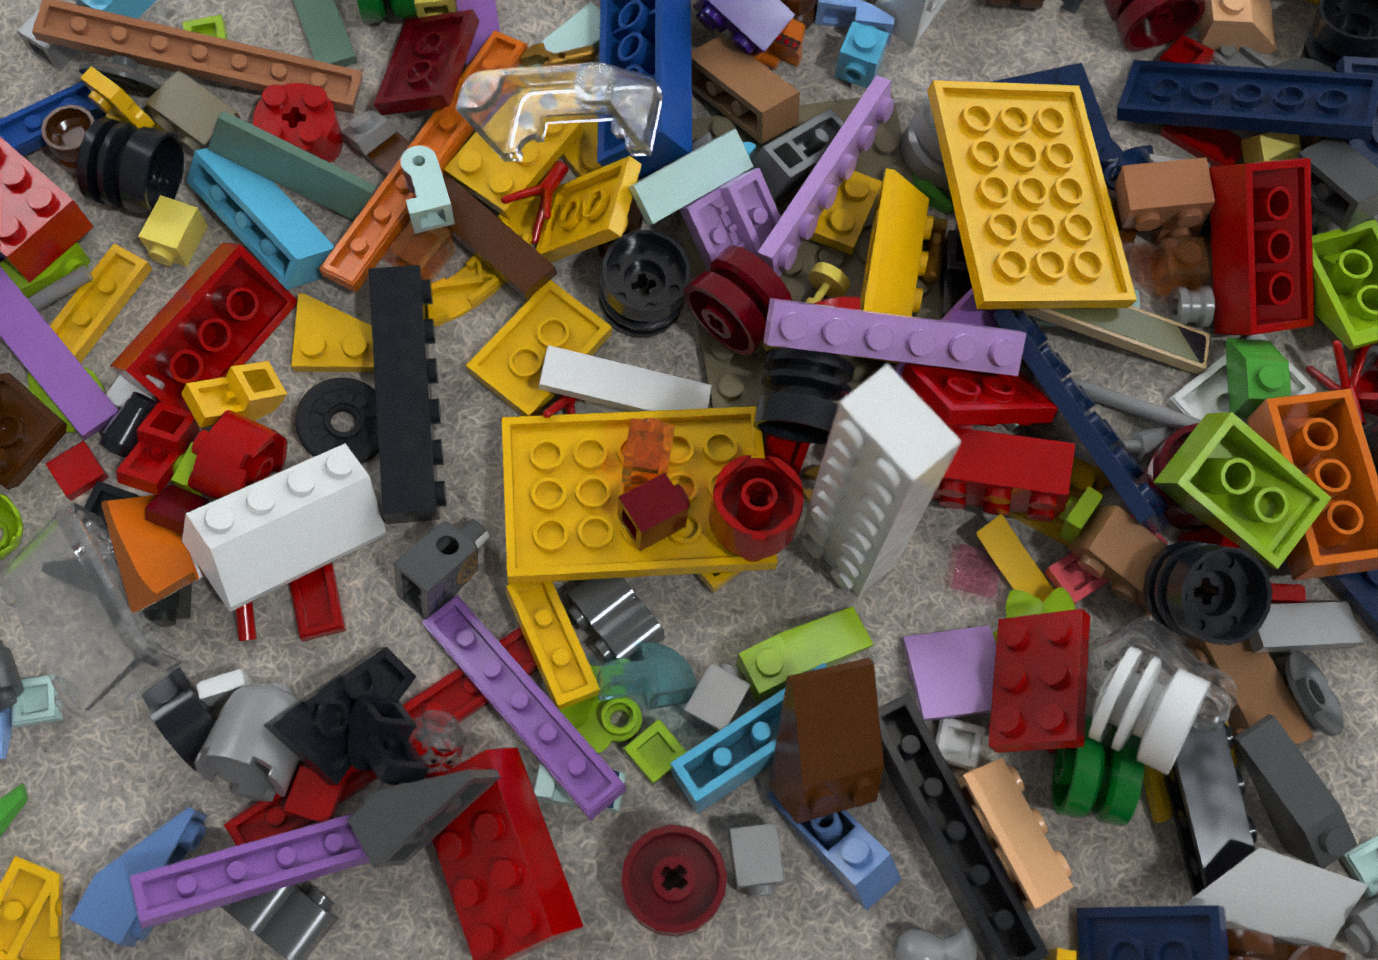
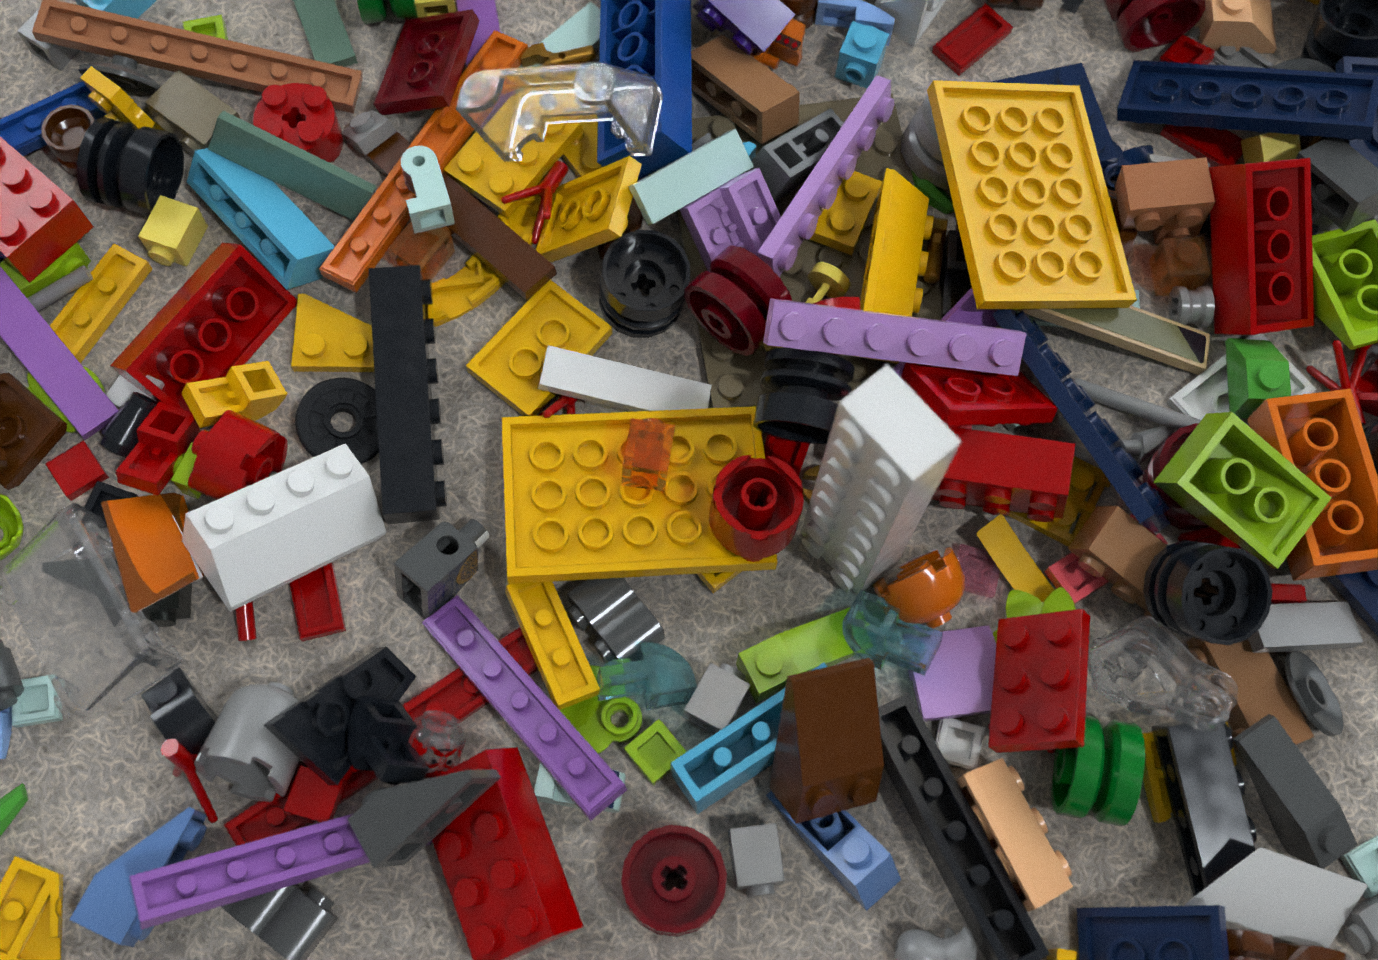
(171, 507): dark red tile -> none
(184, 763): none -> red plant
(220, 688): white tile -> none
(653, 511): dark red brick -> none
(876, 632): none -> clear light blue brick
(926, 588): none -> orange cylinder
(972, 39): none -> red tile
(1078, 513): lime plate -> none
(1148, 709): white wheel -> none

